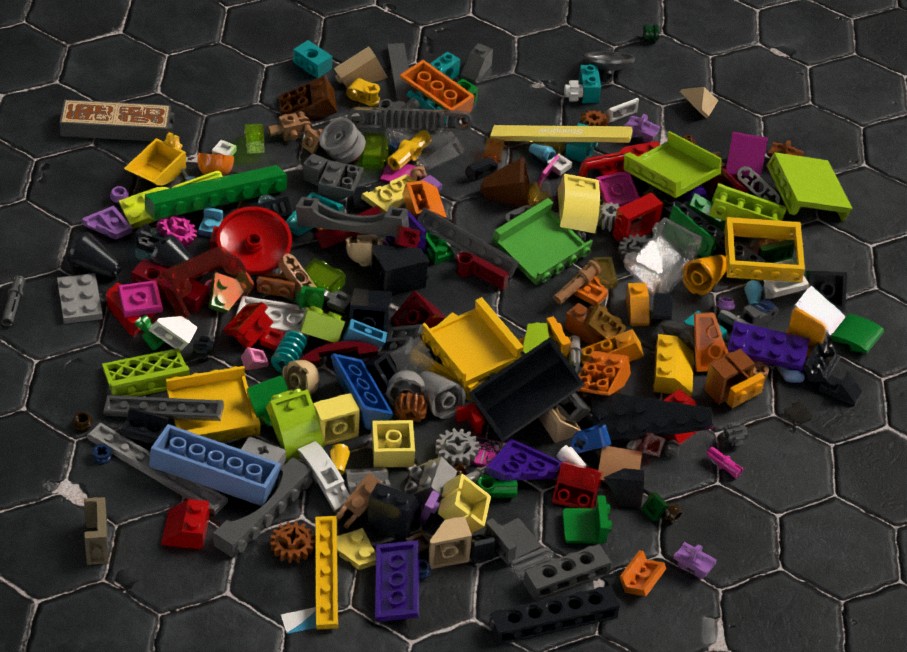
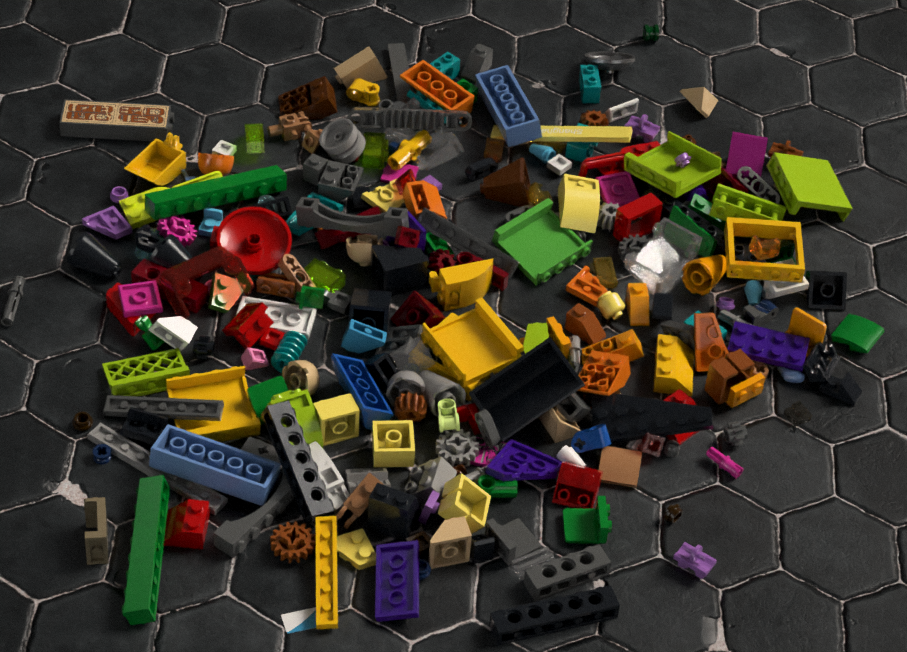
(79, 298): light grey plate -> none
(146, 550): none -> green brick
(295, 472): none -> black brick
(312, 59): teal brick -> none
(322, 325): lime slope -> none
(339, 456): yellow cone -> none
(364, 350): dark red slope -> none
(406, 177): none -> clear red slope
(418, 171): medium nougat arm -> none
(440, 259): none -> dark red gear
(447, 415): none -> yellowish green piece
(461, 284): none -> yellow piece
(487, 428): none -> dark grey beam
(508, 106): none -> medium blue brick
(548, 169): dark pink piece -> none
(573, 90): white gear -> none
(582, 278): medium nougat pin -> none
(603, 322): pearl gold bracket -> none
(611, 305): none -> light yellow head
(627, 487): black slope -> none
(641, 574): orange bracket -> none
(654, 506): dark green tile -> none
(682, 160): none -> medium lavender plate
(764, 249): none -> clear orange bracket
(820, 308): clear piece -> none

